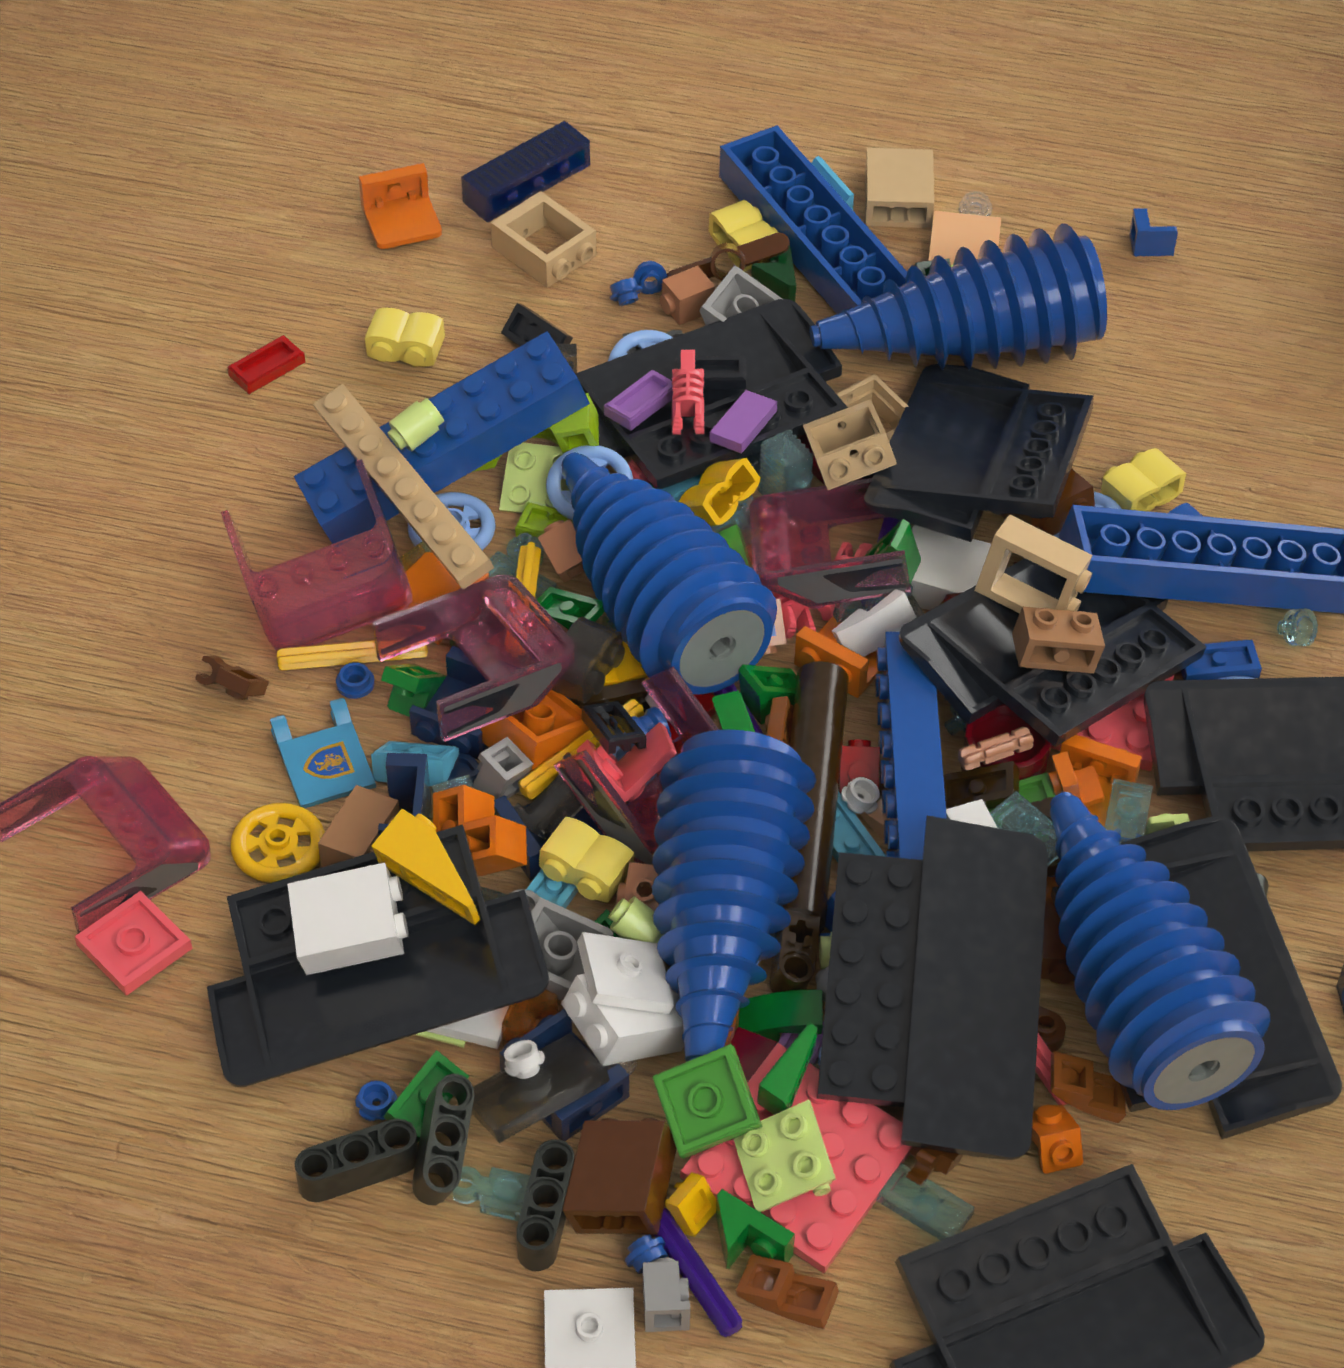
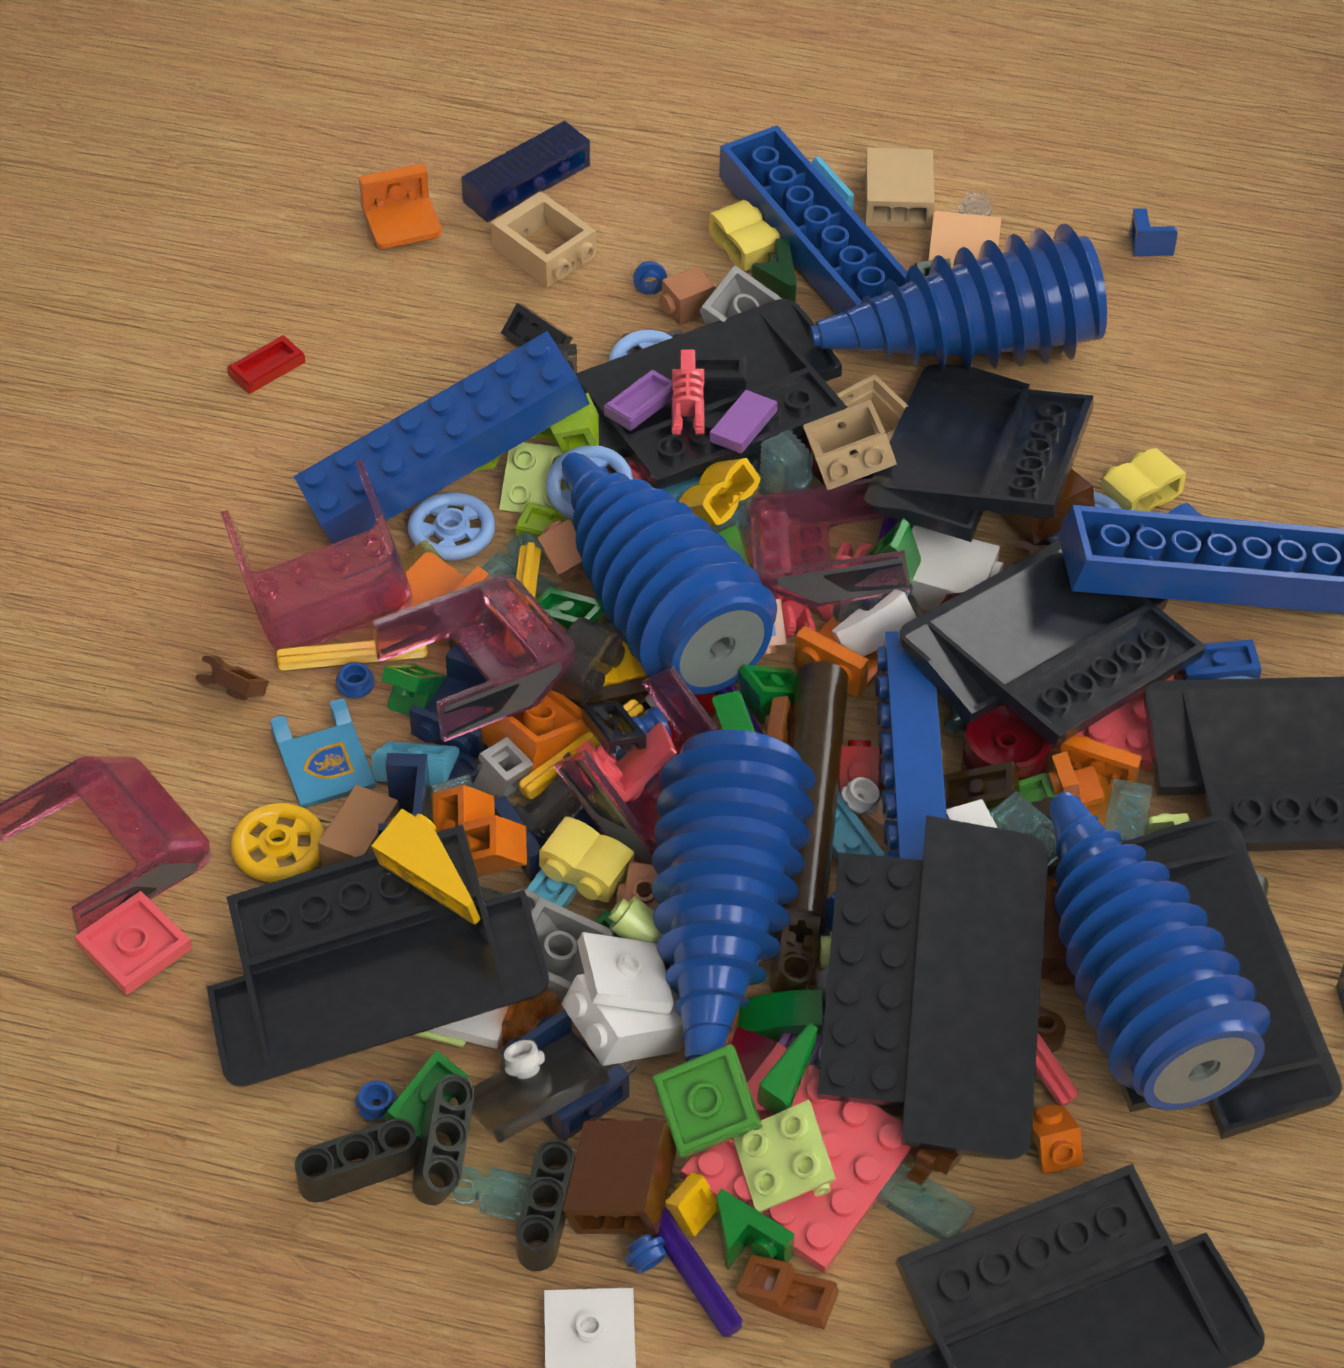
(347, 918): white brick -> none
(404, 337): light yellow brick -> none
(404, 487): tan plate -> none
(415, 425): yellowish green brick -> none
(625, 291): blue plate -> none
(665, 1297): light grey brick -> none
(748, 254): reddish brown piece -> none
(995, 748): nougat axle -> none
(1041, 549): tan window -> none
(1058, 639): medium nougat brick -> none
(1085, 1089): dark orange slope -> none
(1298, 627): clear light blue tile -> none

